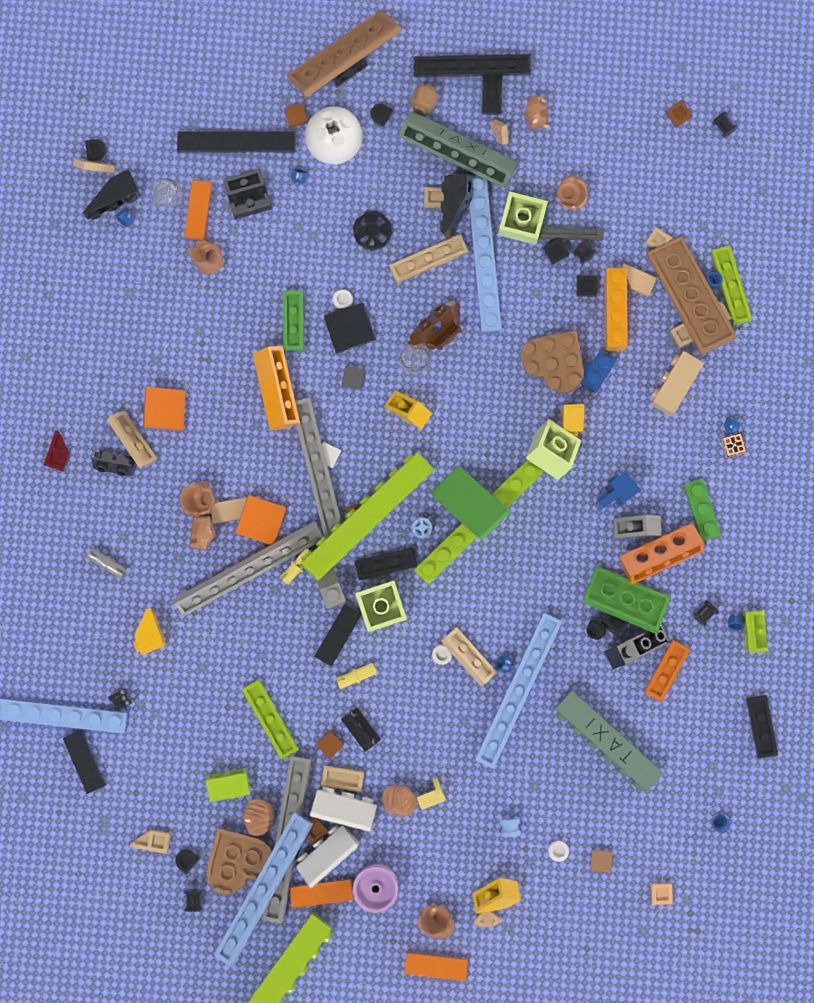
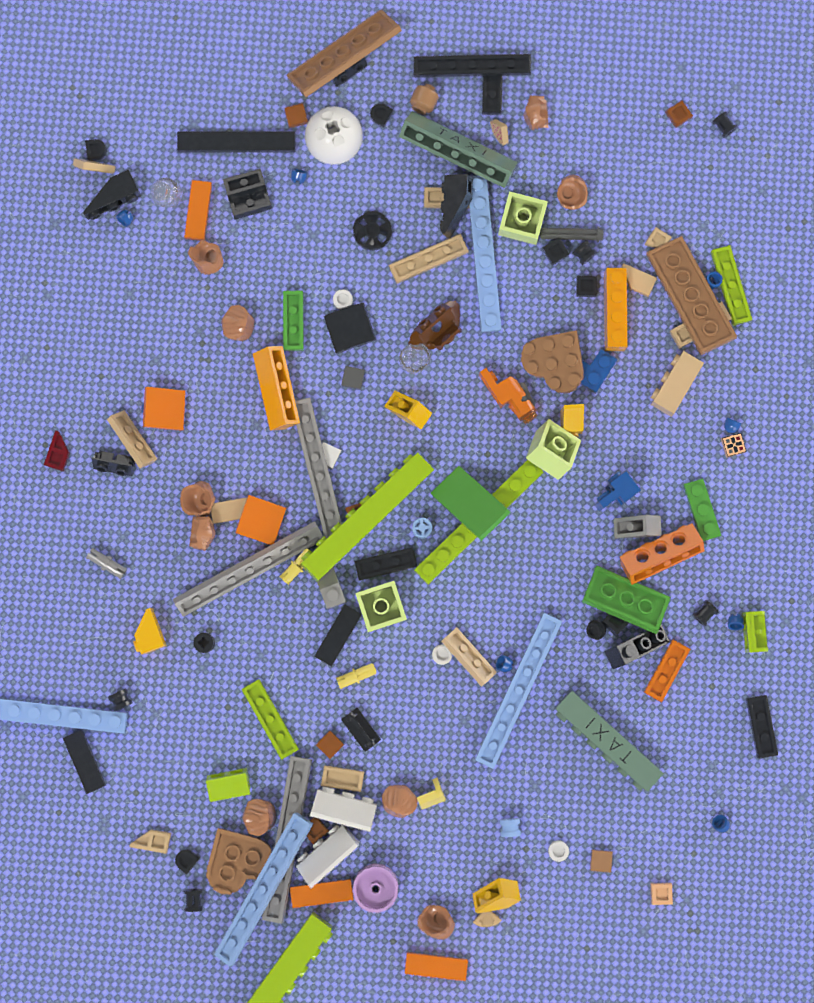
(207, 643): none -> black wheel
(237, 323): none -> nougat hair
(510, 393): none -> orange plate

